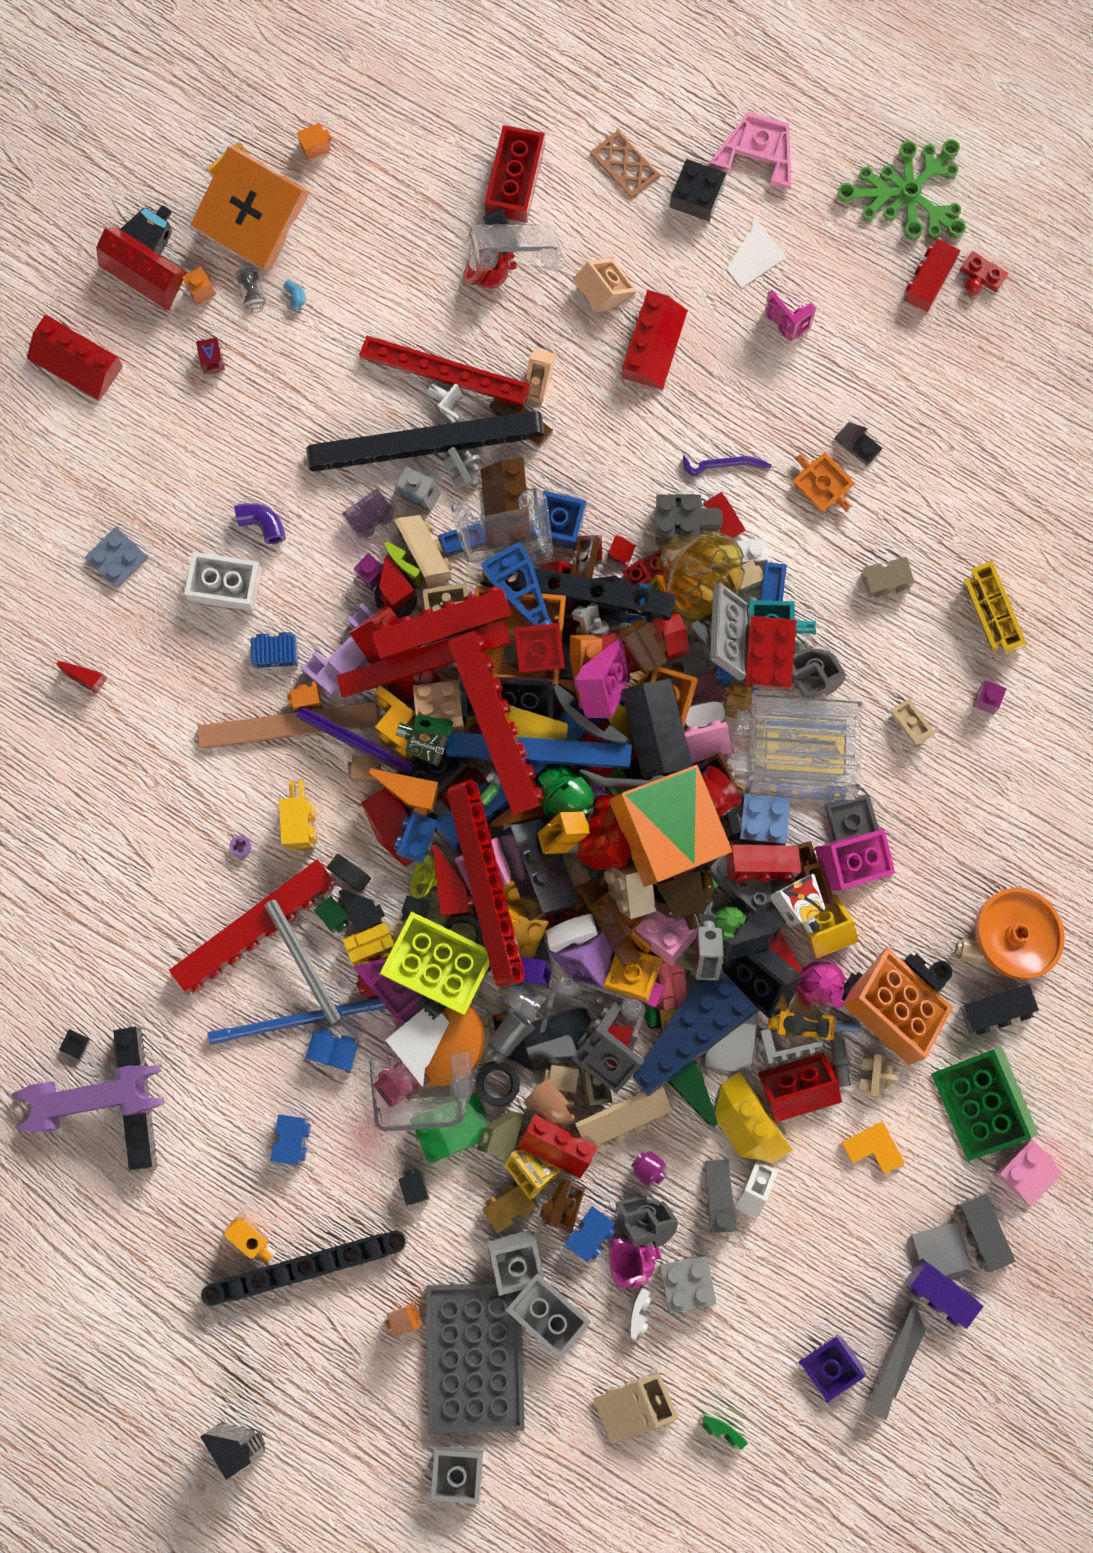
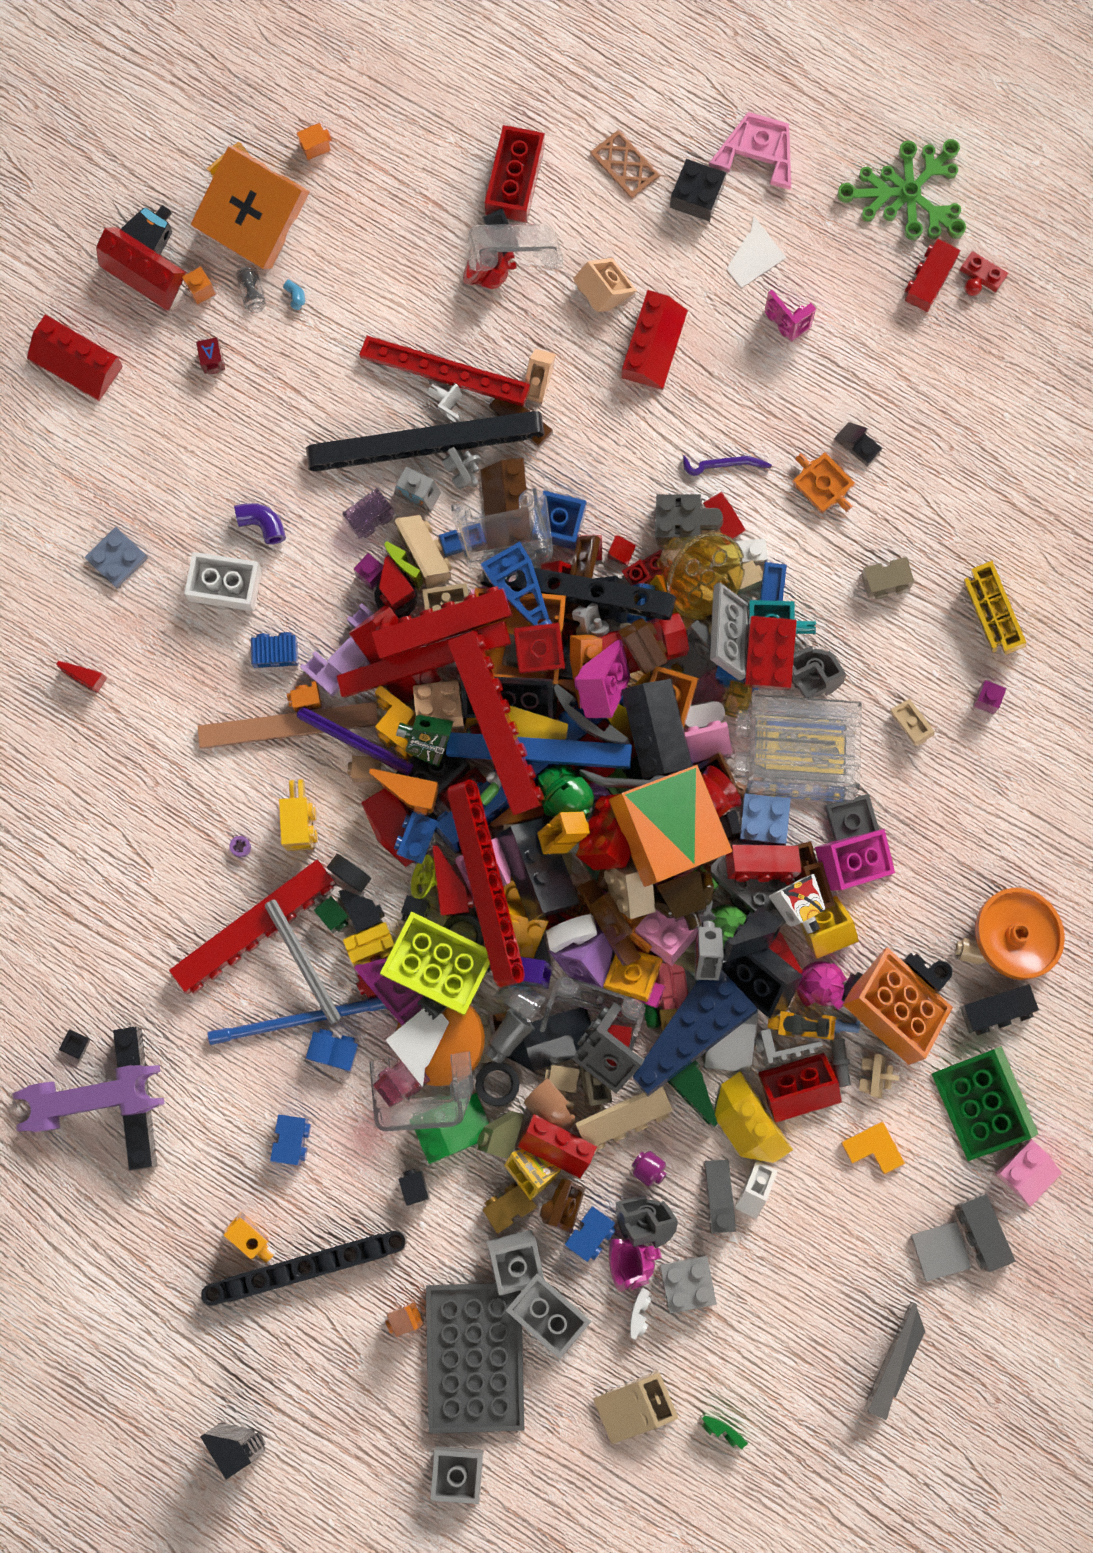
(833, 1367): dark purple slope -> none
(943, 1294): dark purple brick -> none

